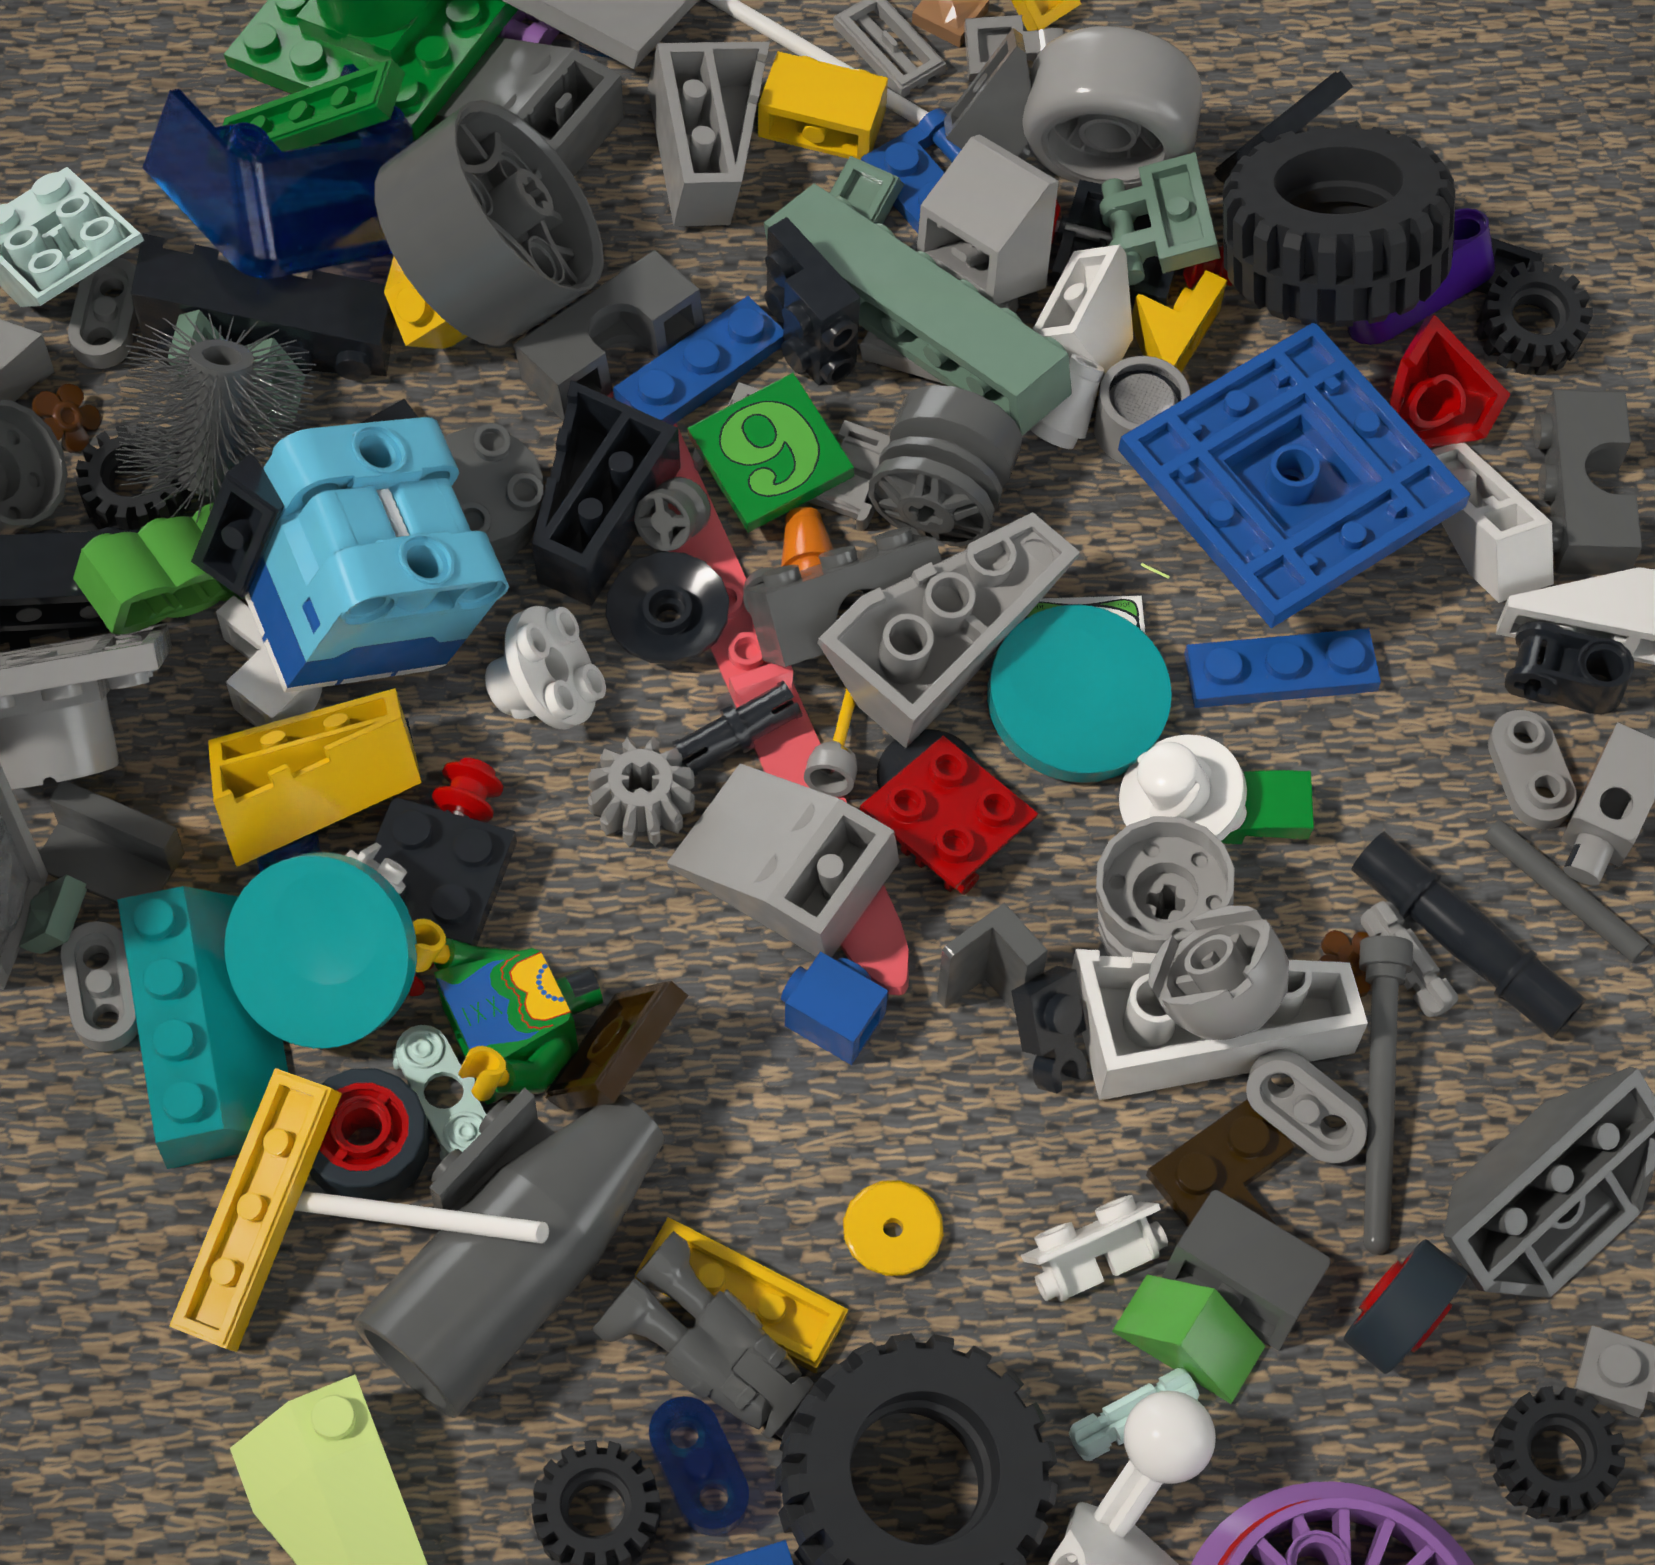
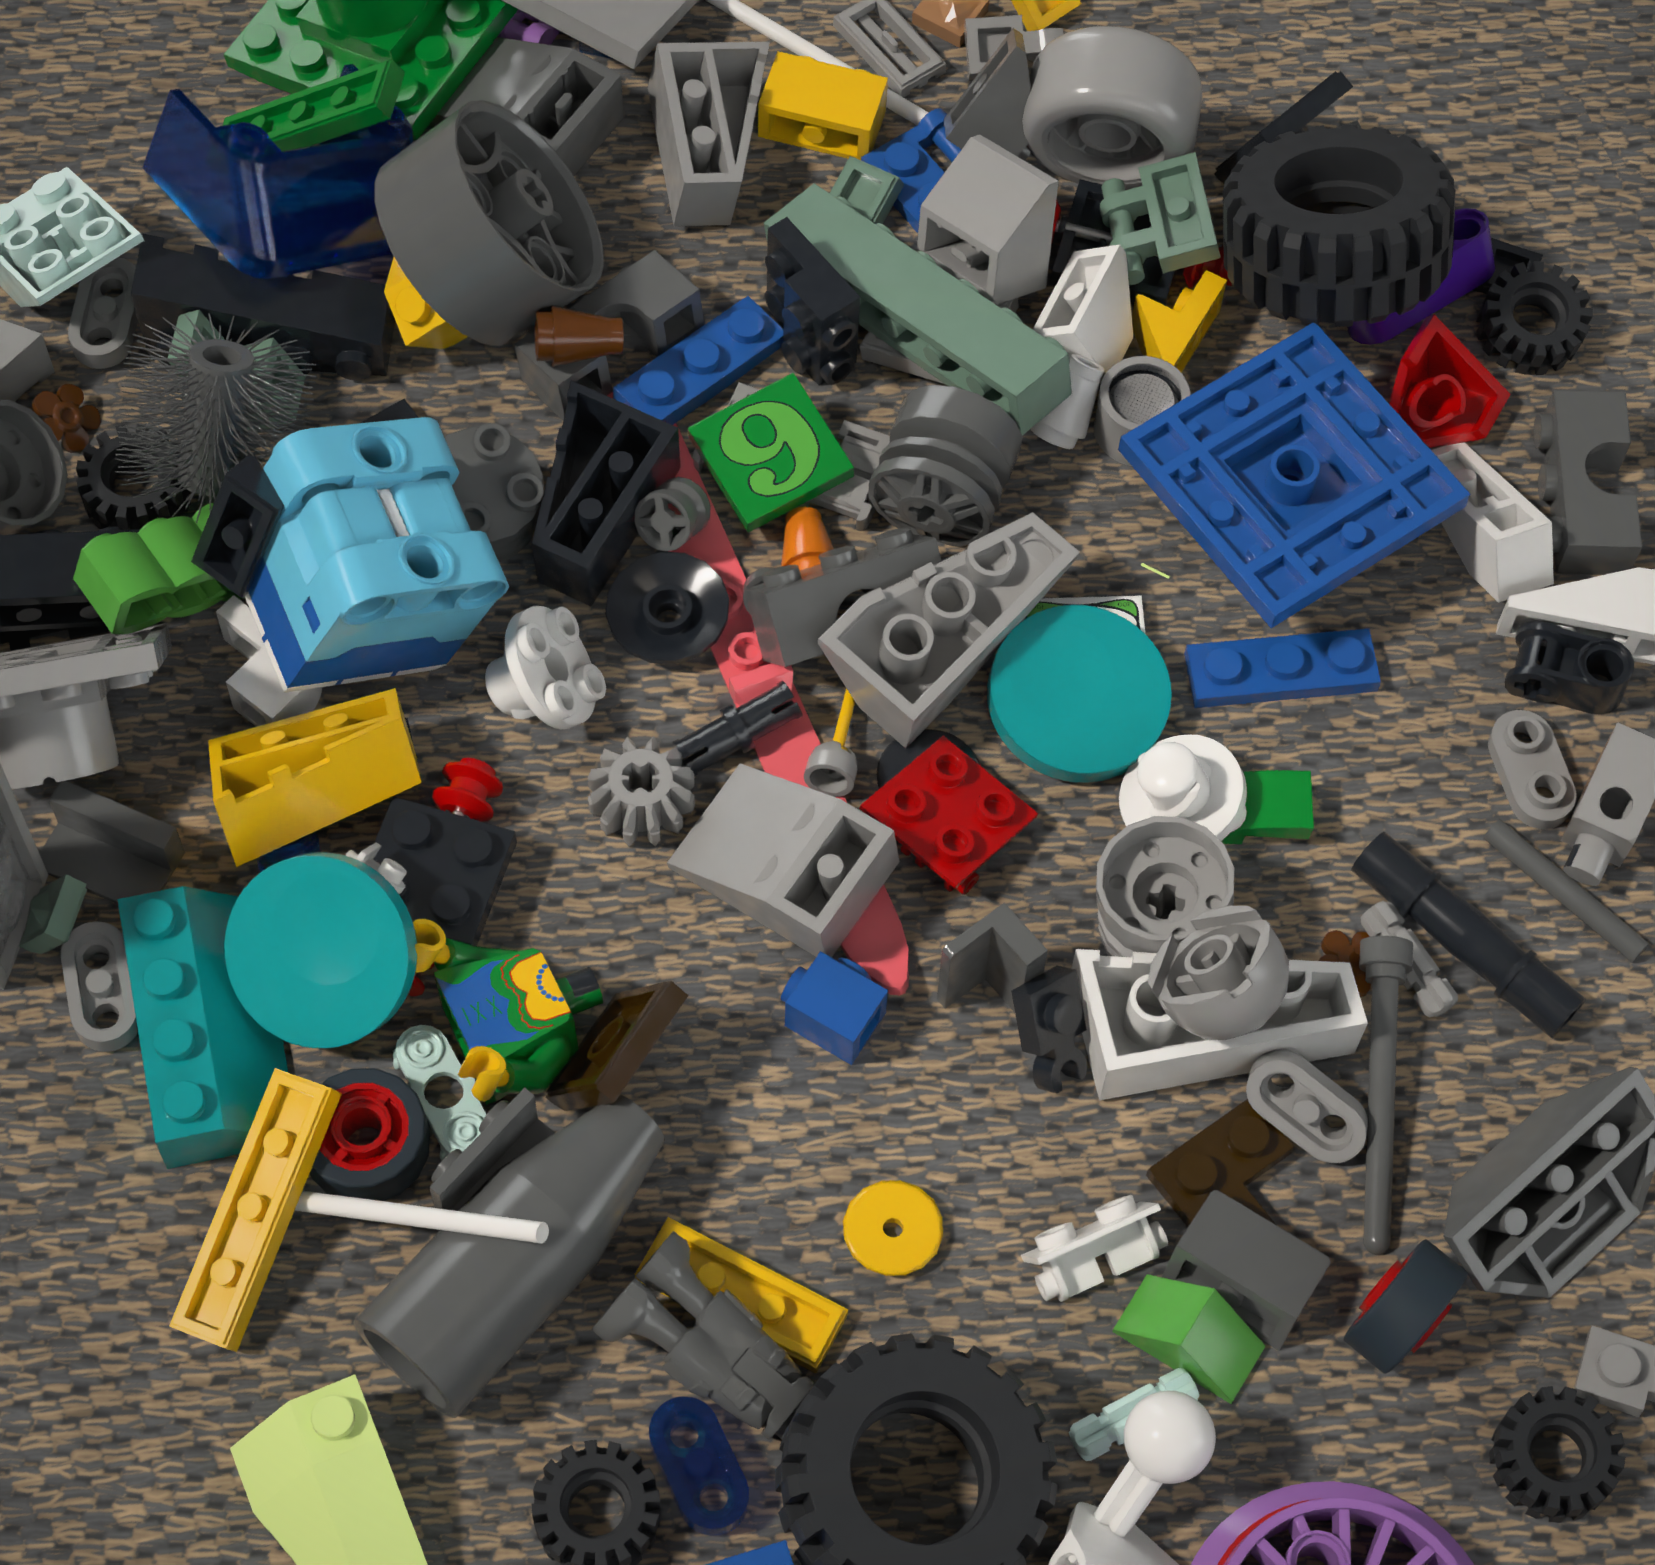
(576, 336): none -> reddish brown cone

